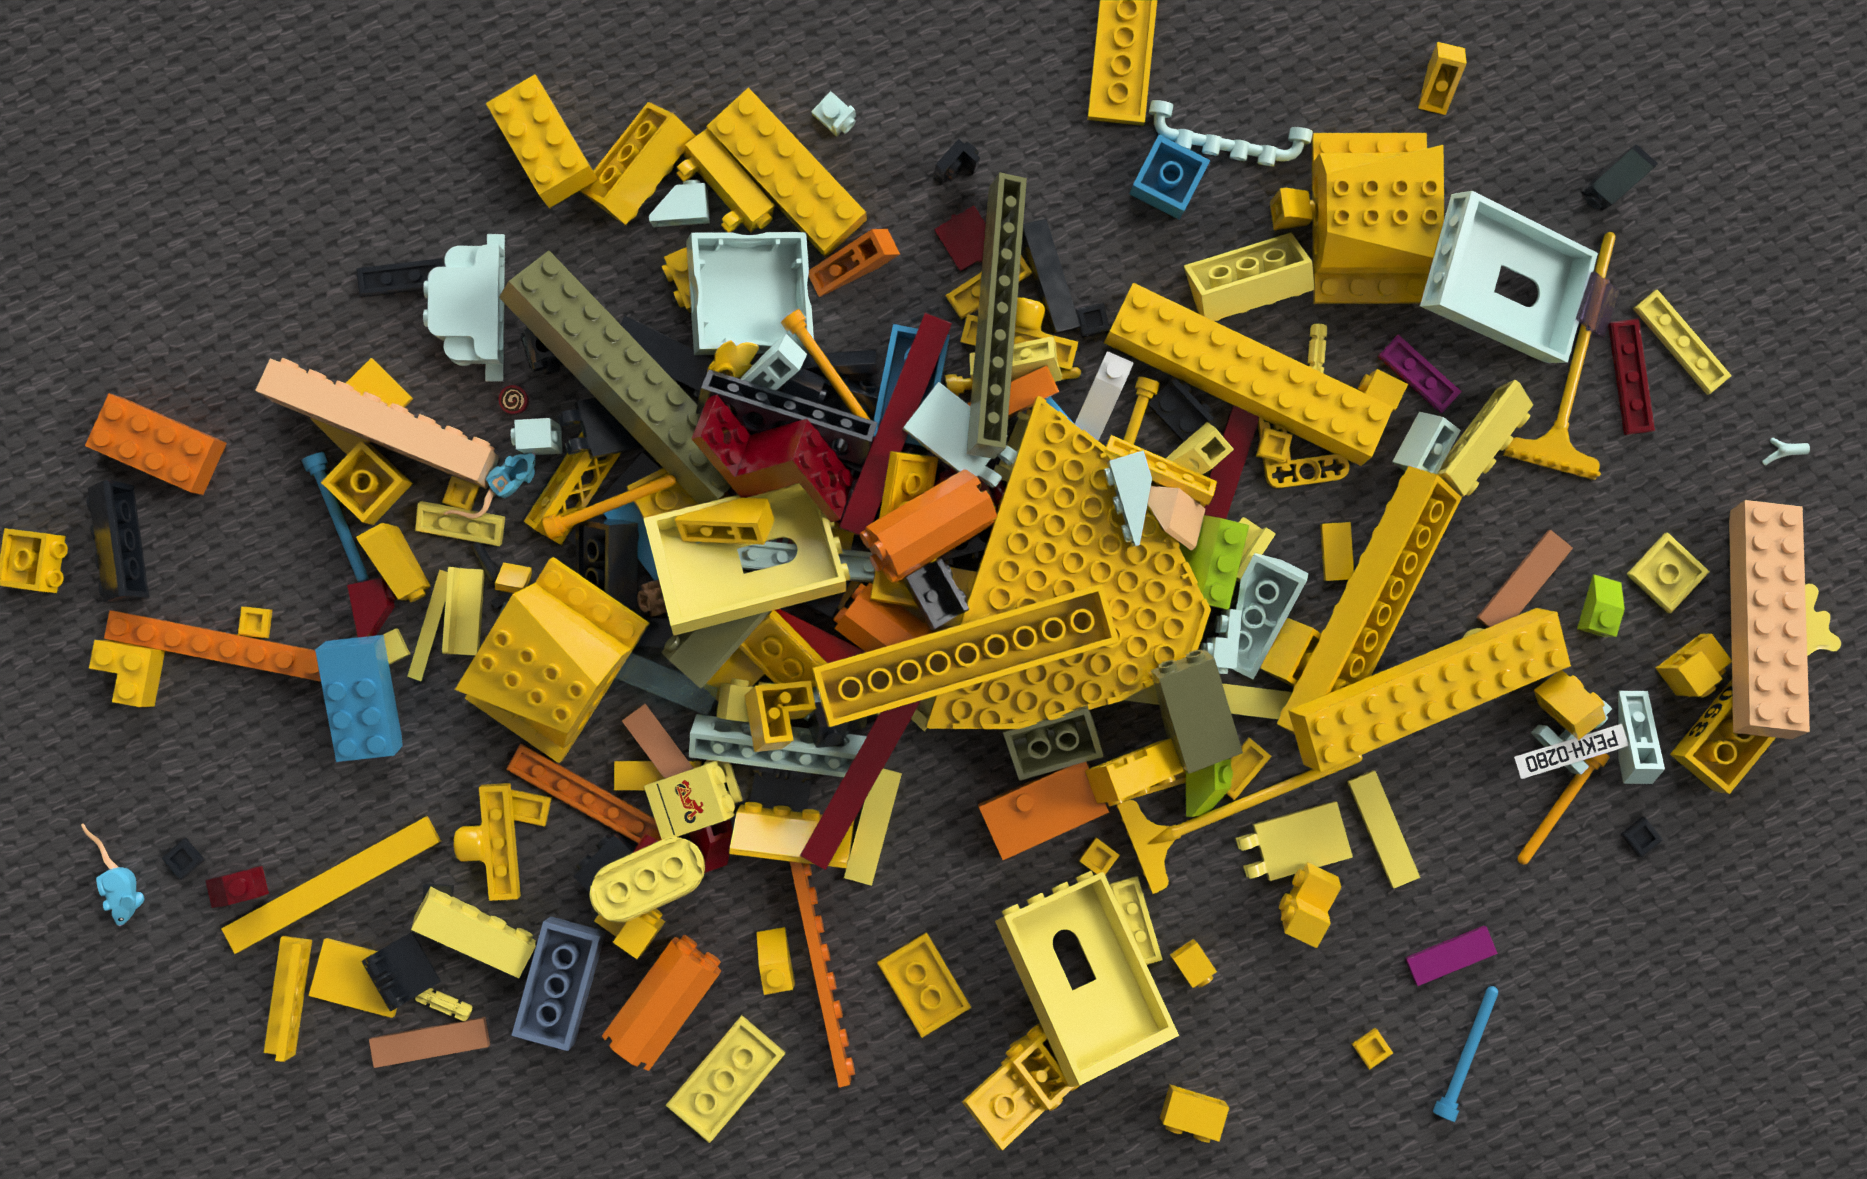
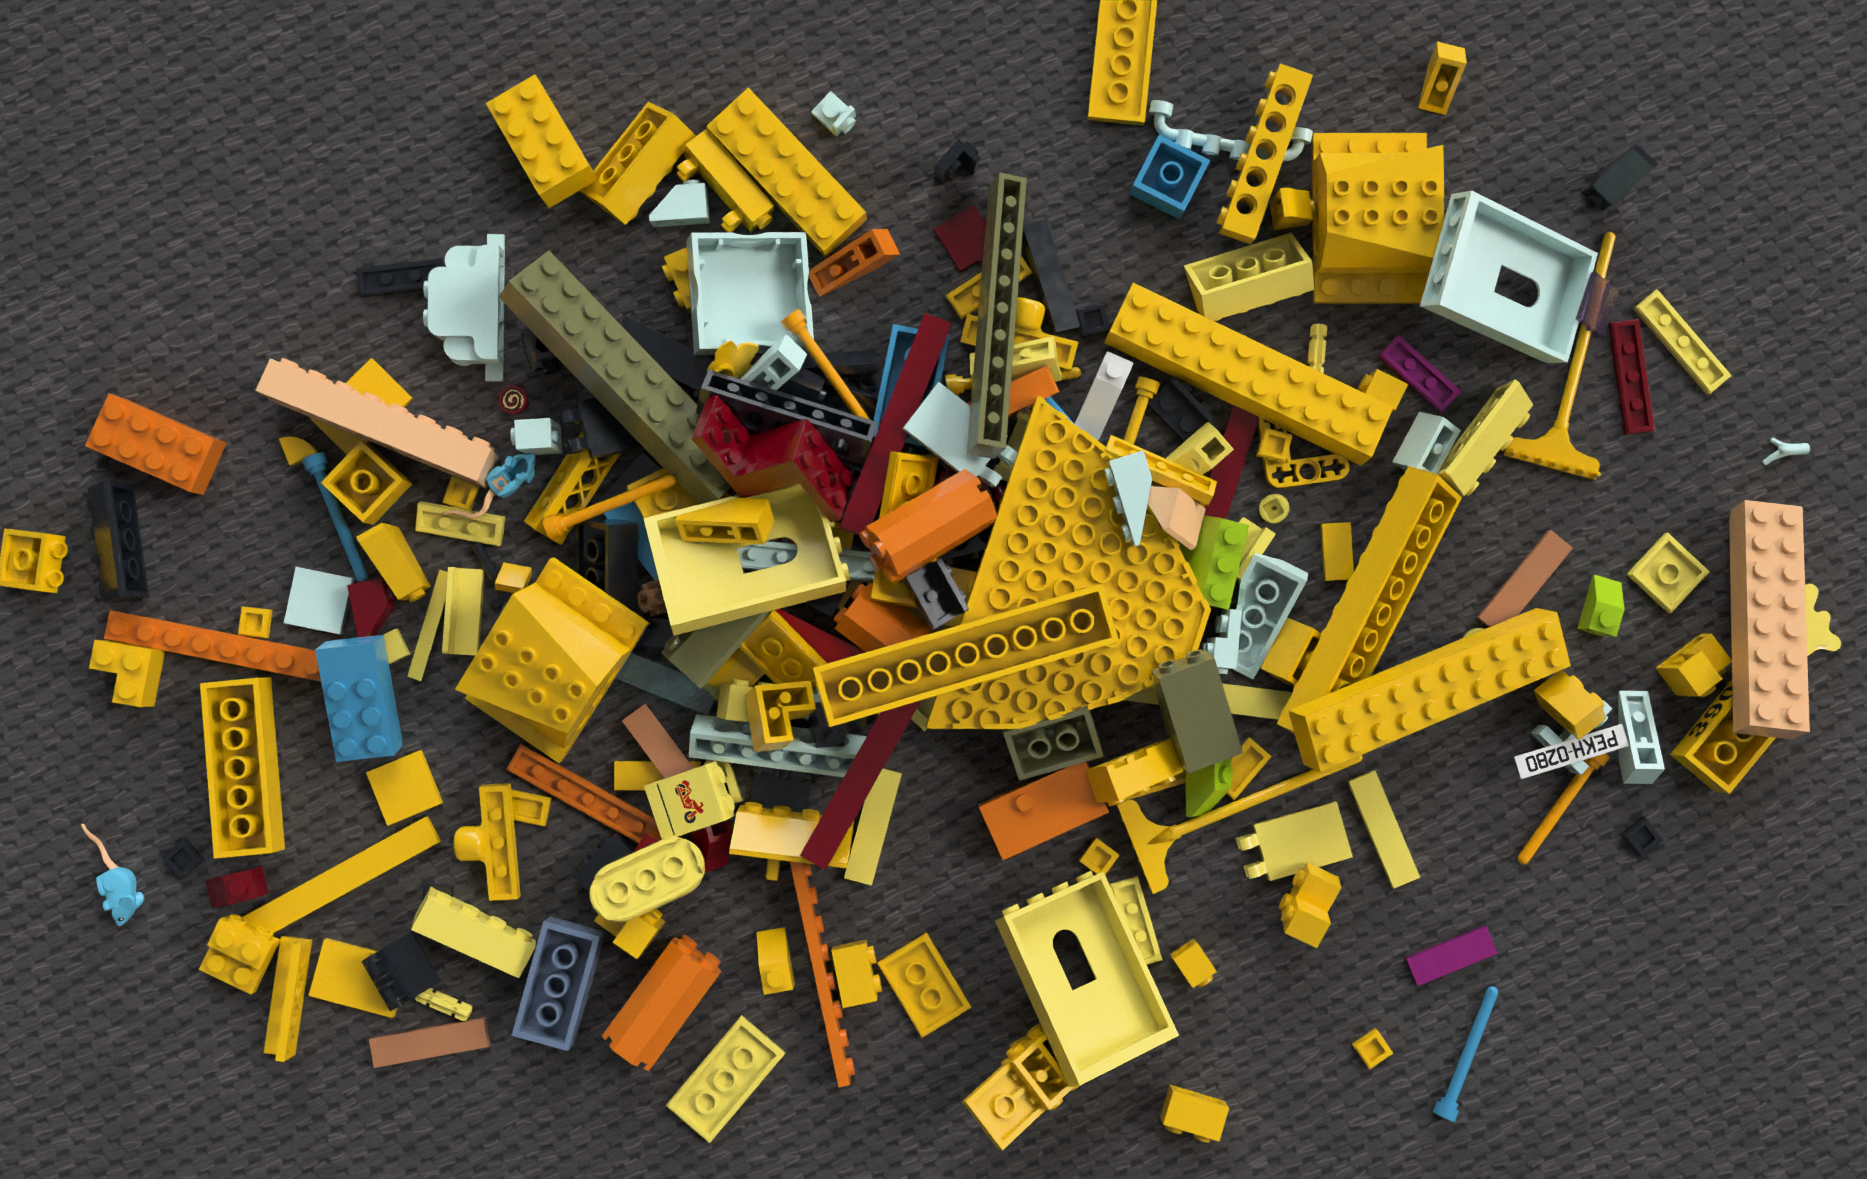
(239, 953): none -> yellow plate
(242, 767): none -> yellow brick
(296, 449): none -> yellow tile
(318, 600): none -> light aqua tile
(404, 787): none -> yellow tile
(773, 869): none -> yellow tile
(855, 973): none -> yellow brick
(1274, 508): none -> light yellow tile
(1294, 86): none -> yellow brick

